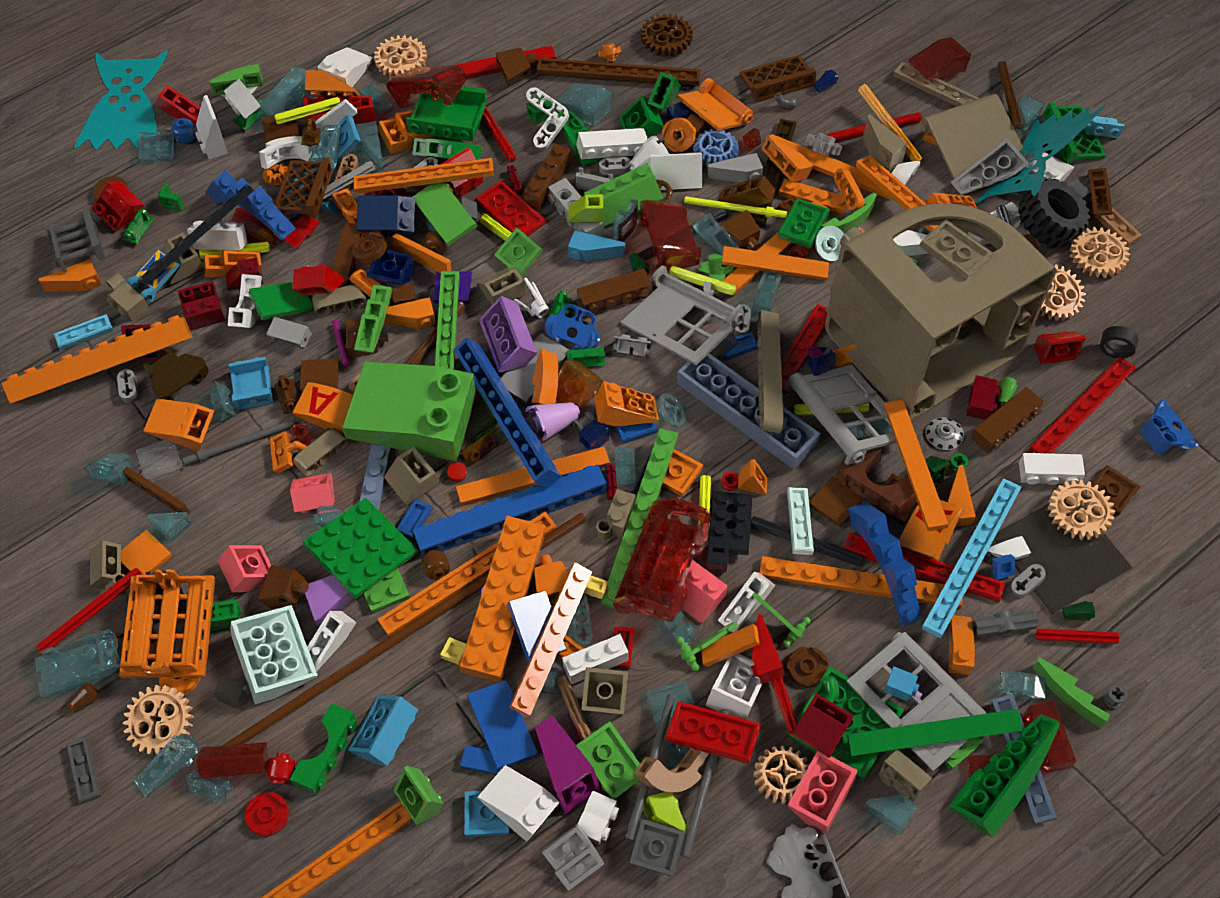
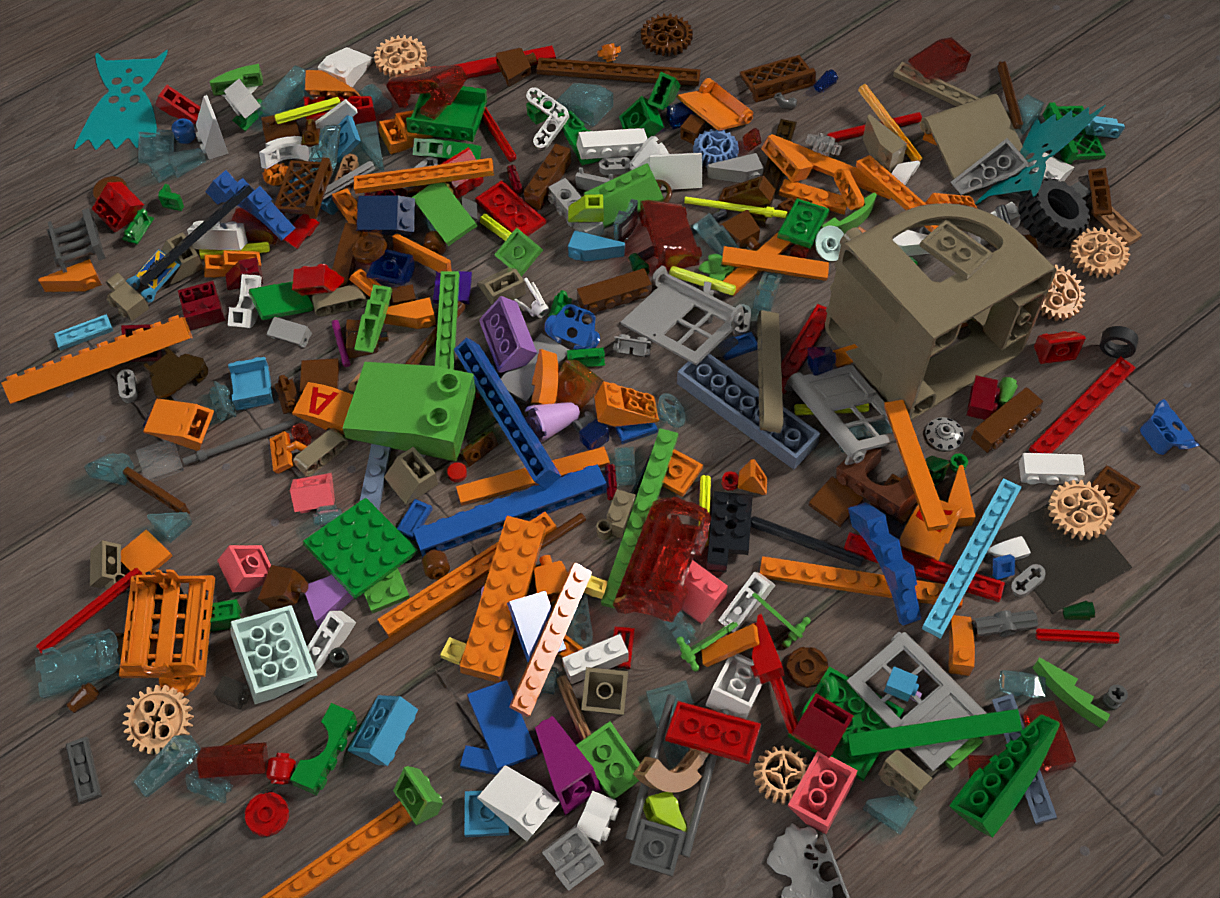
(176, 163): none -> clear light blue slope
(339, 663): none -> pearl dark grey axle
(433, 108): none -> clear red tile
(687, 131): orange plate -> none
(800, 521): light aqua tile -> none

